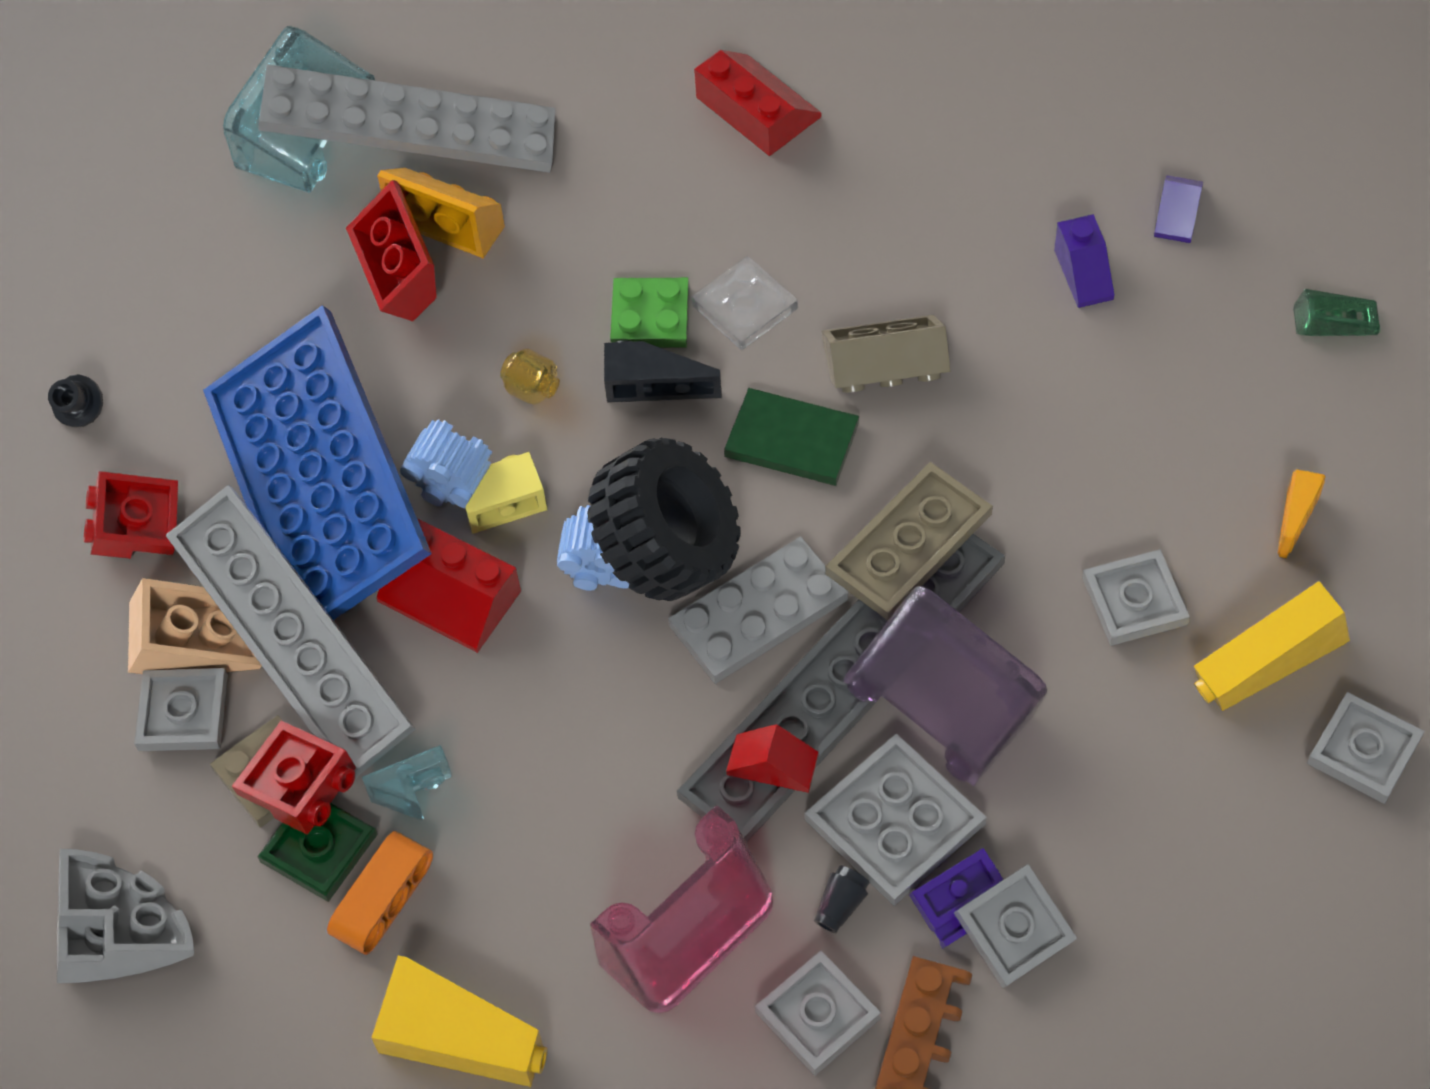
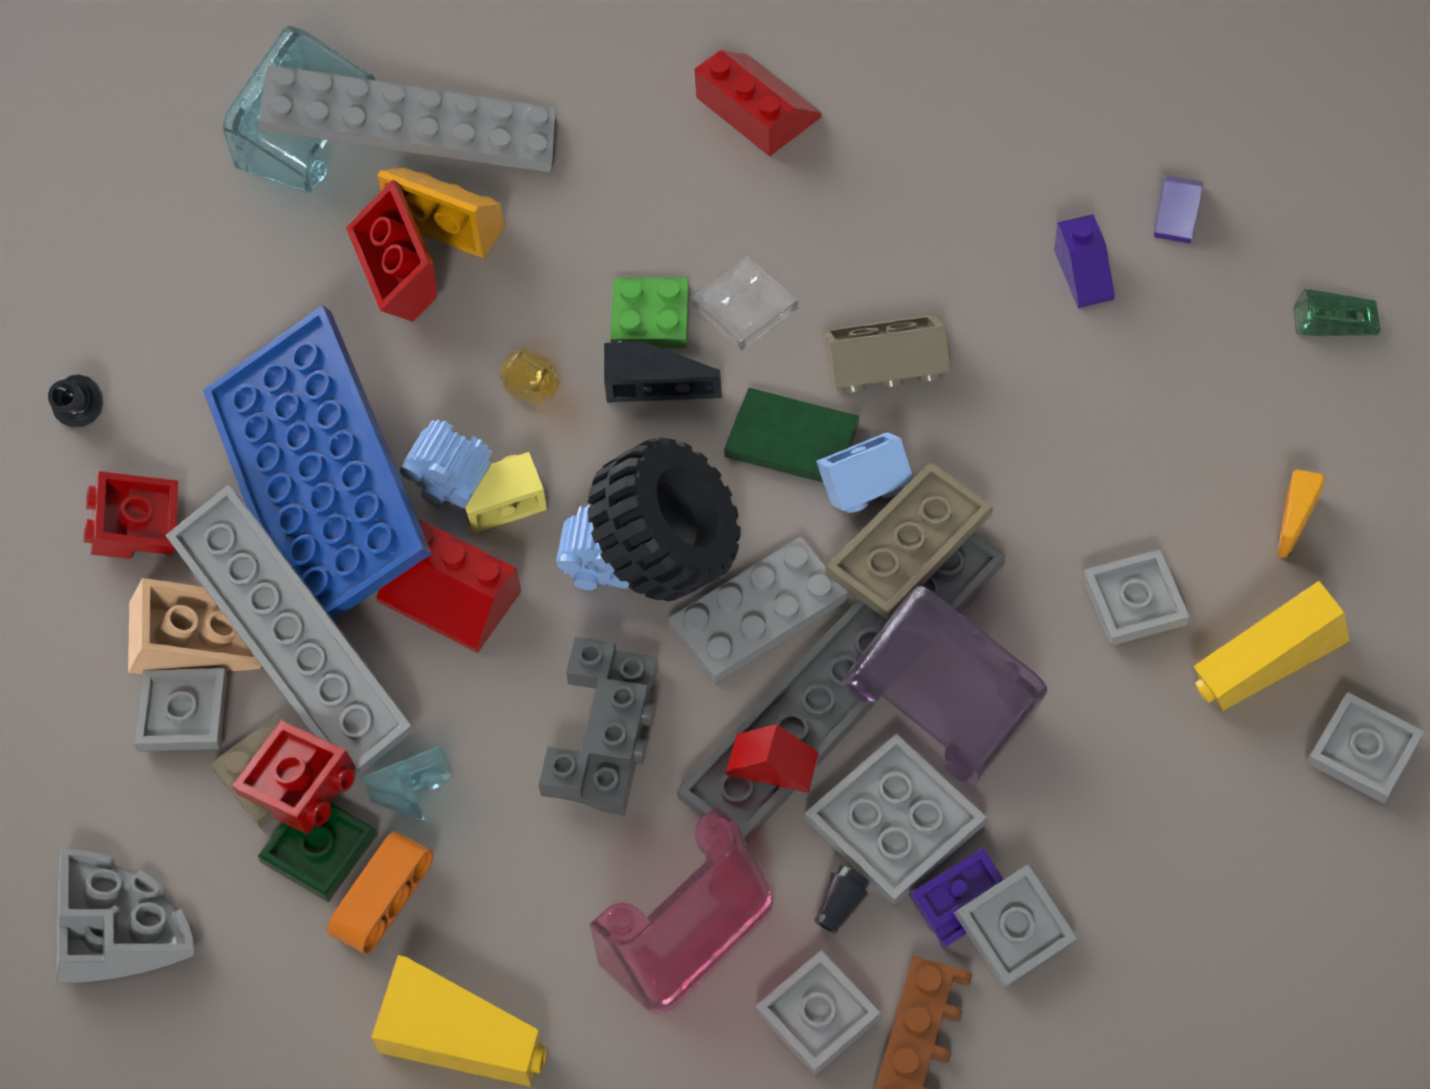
(614, 732): none -> dark grey bracket
(865, 472): none -> light blue brick

